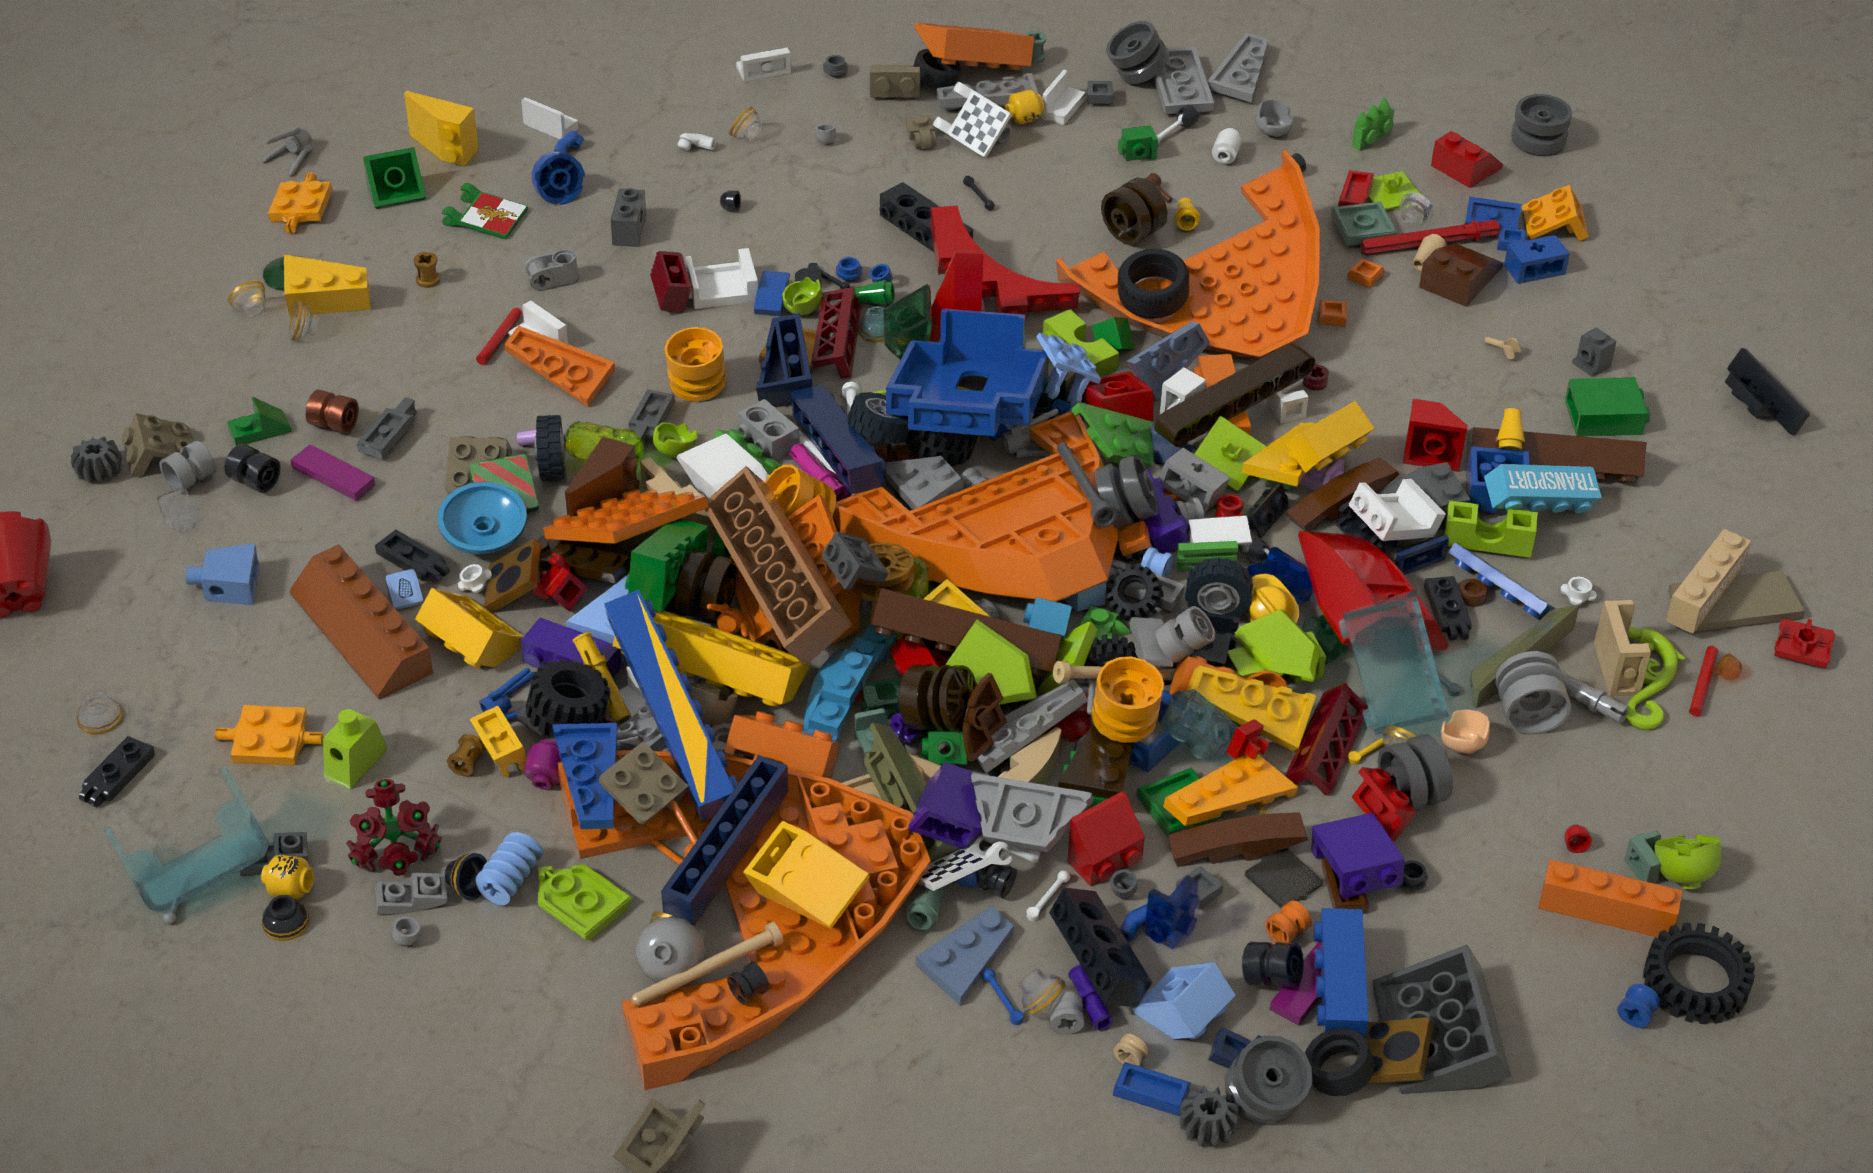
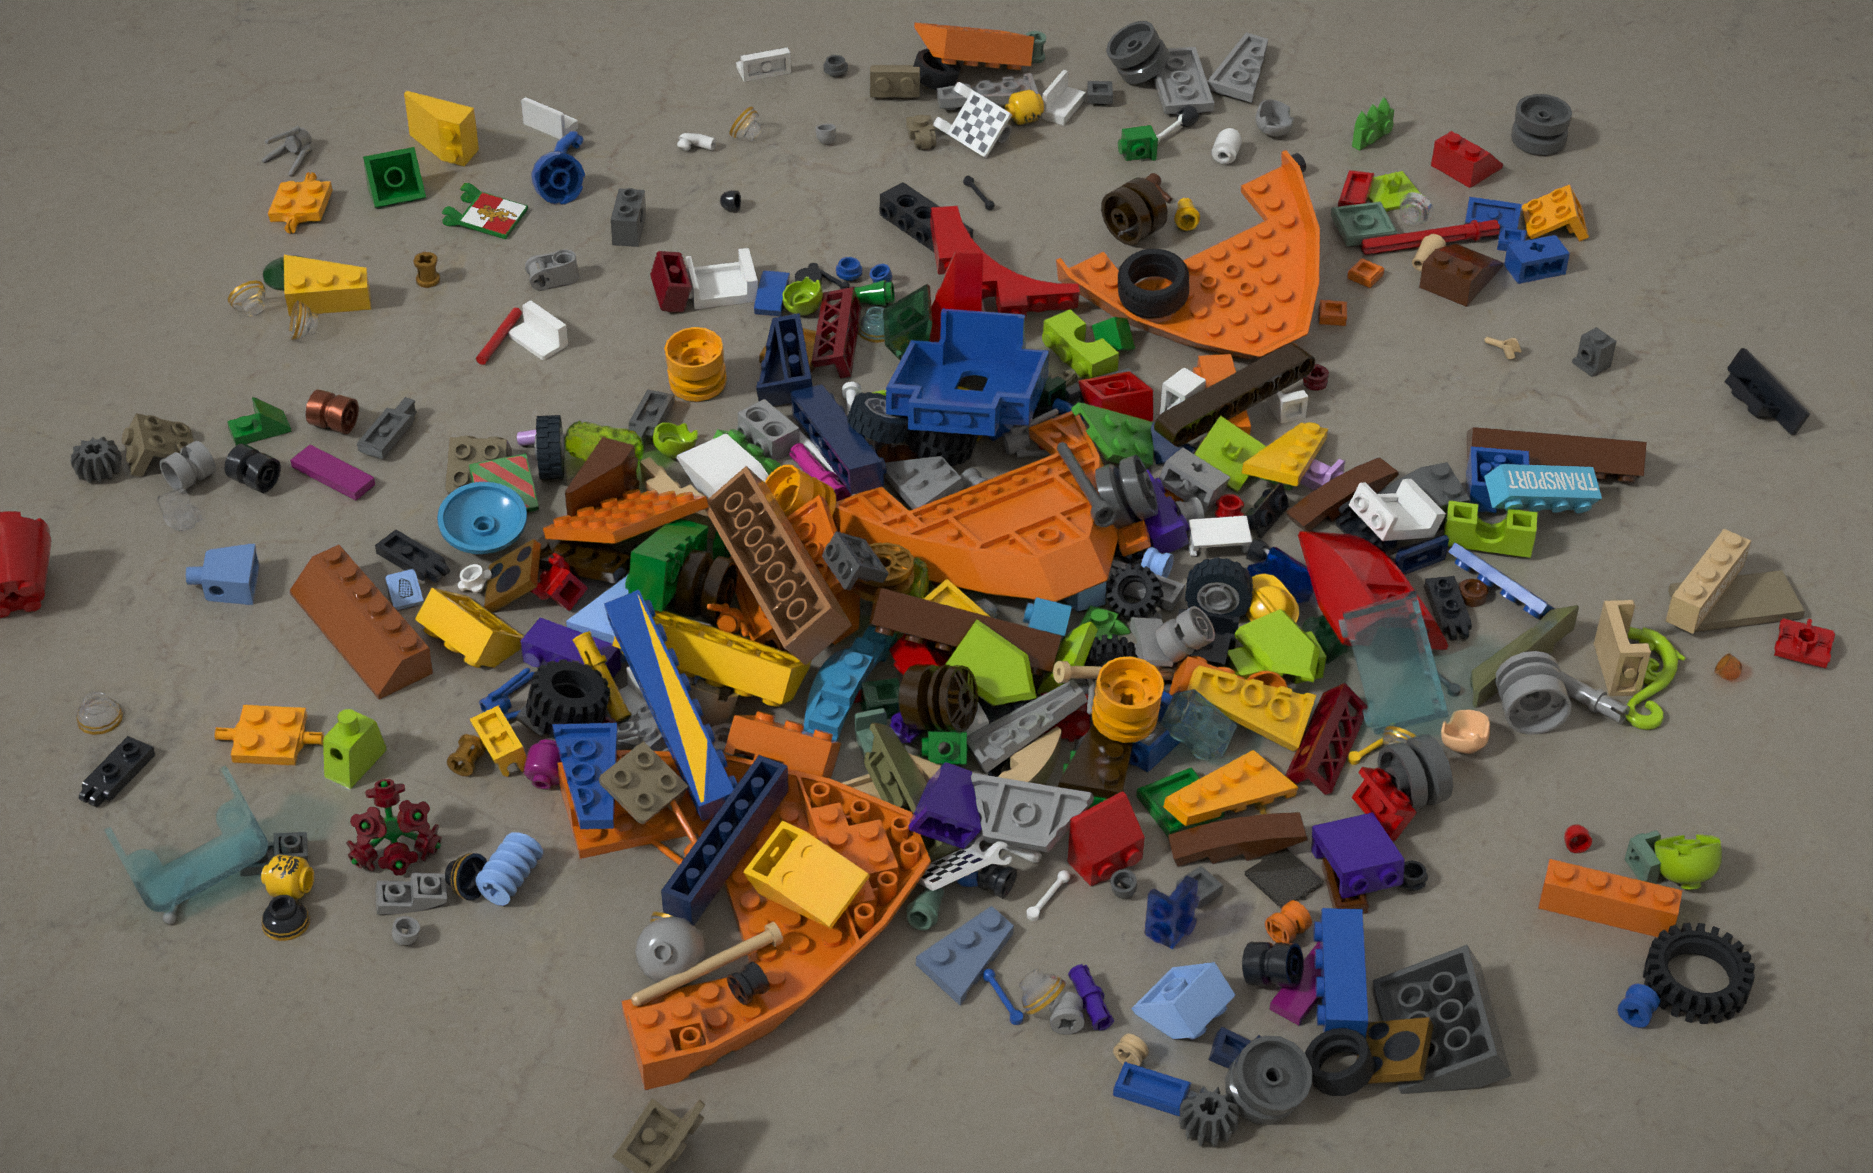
(564, 365): orange wing -> none
(581, 898): lime tile -> none
(982, 717): reddish brown brick -> none
(1066, 358): light blue plate -> none
(1100, 947): black brick -> none
(1132, 922): blue arm -> none
(1169, 356): sand blue wing -> none
(1202, 551): bright green tile -> none
(1247, 741): red tile -> none
(1331, 438): yellow wedge -> none
(1434, 435): red slope -> none
(1511, 430): yellow cone -> none
(1578, 590): white plate -> none
(1606, 406): green brick -> none
(1703, 681): red bar -> none

